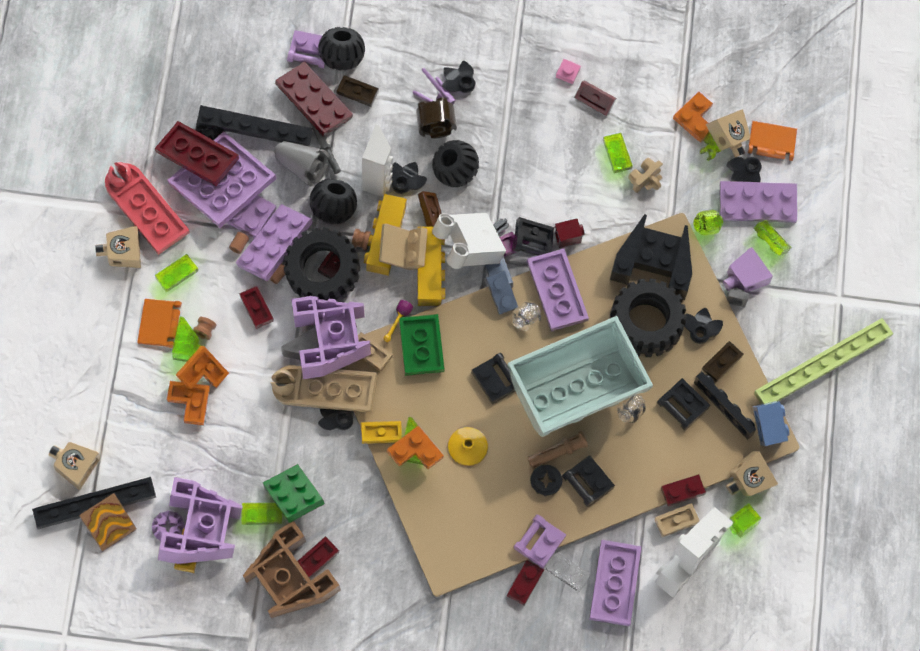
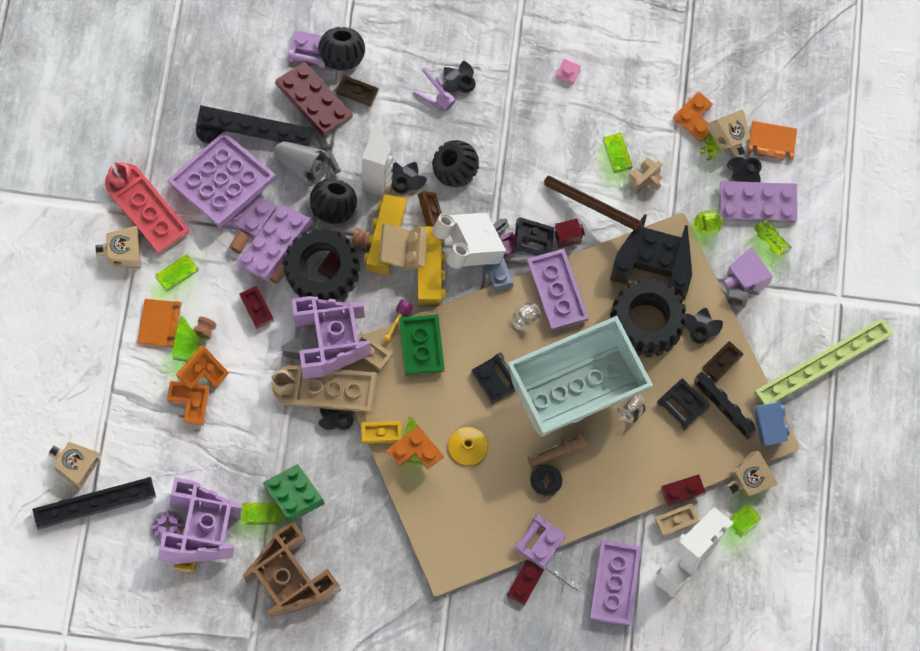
(108, 522): slope -> none
(197, 153): dark red plate -> none
(318, 557): dark red plate -> none
(436, 118): dark brown brick -> none
(501, 292): sand blue plate -> none
(593, 203): none -> reddish brown axle
(593, 477): black plate -> none
(595, 98): plate -> none

